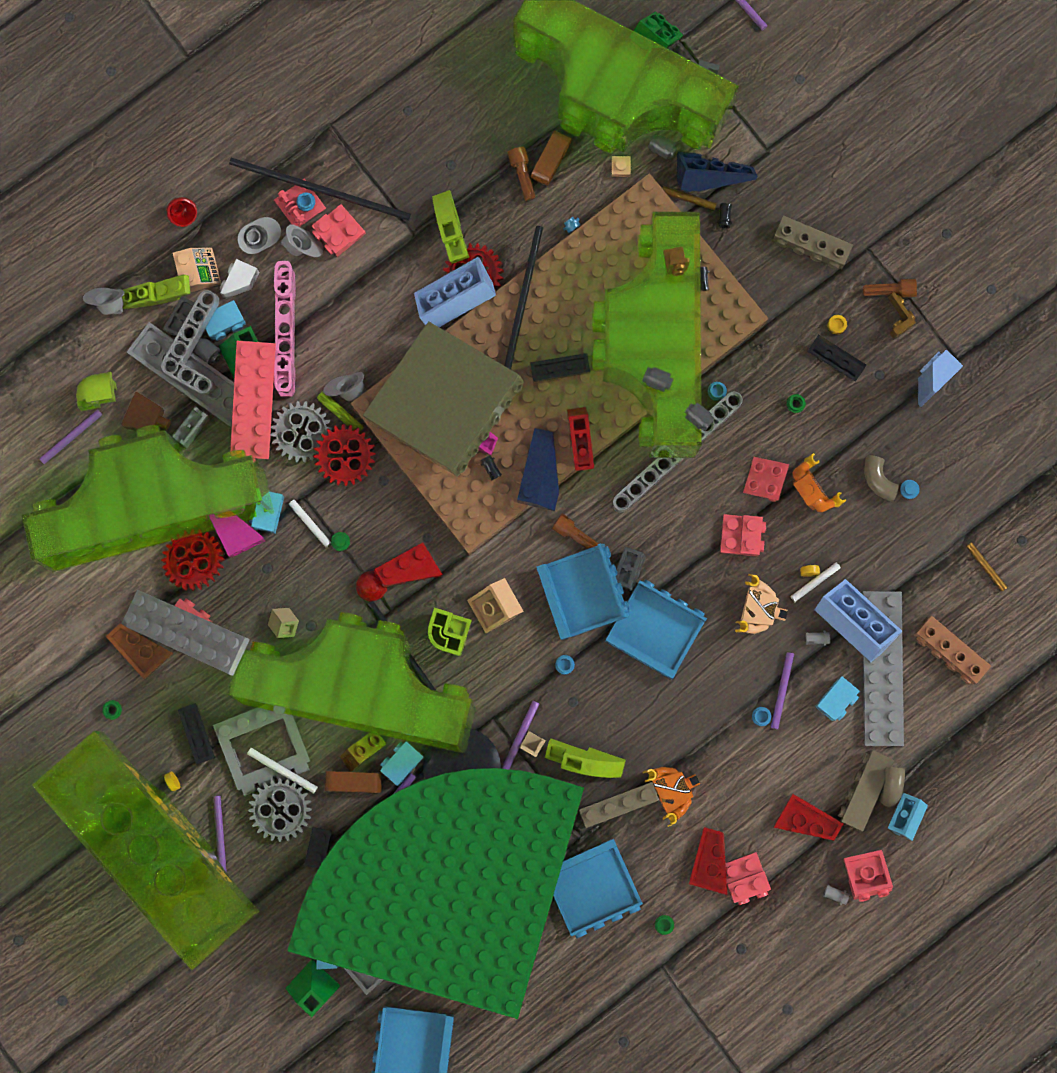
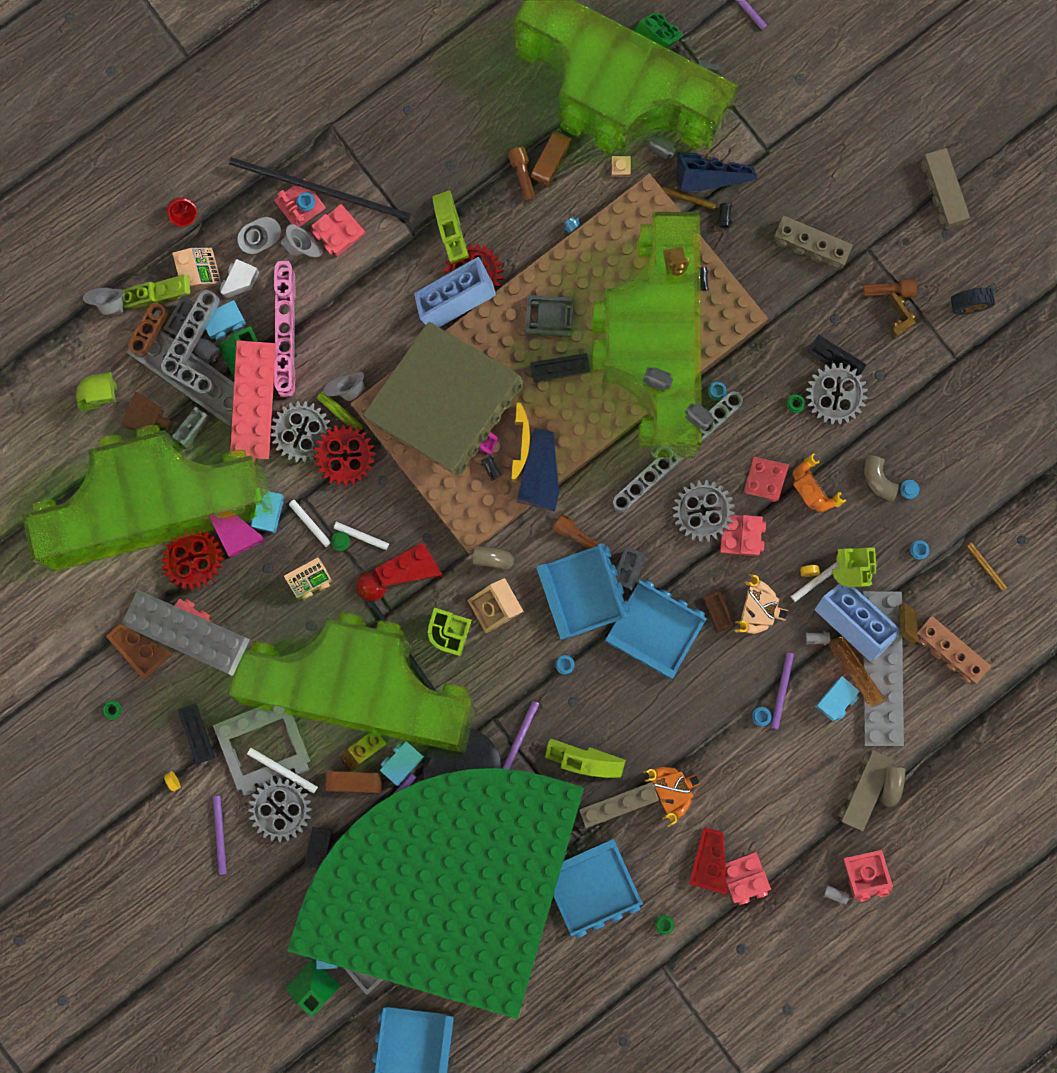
(71, 436): medium lavender bar -> none
(147, 848): clear neon green brick -> none
(148, 339): none -> dark orange beam
(283, 622): tan panel -> none
(308, 579): none -> slope
(362, 536): none -> white bar
(493, 557): none -> dark tan cylinder
(518, 465): none -> yellow slope
(523, 296): black piece -> none
(532, 744): tan panel -> none
(552, 316): none -> dark grey container
(580, 438): red slope -> none
(706, 528): none -> light grey gear
(718, 611): none -> reddish brown tile
(807, 819): red wing -> none
(837, 324): yellow tile -> none
(854, 395): none -> light grey gear
(855, 567): none -> lime brick
(857, 672): none -> clear orange plate
(907, 816): medium azure brick -> none
(908, 623): none -> pearl gold tile
(919, 549): none -> dark azure plate
(936, 374): light blue slope -> none
(945, 188): none -> dark tan brick
(972, 301): none -> black wheel

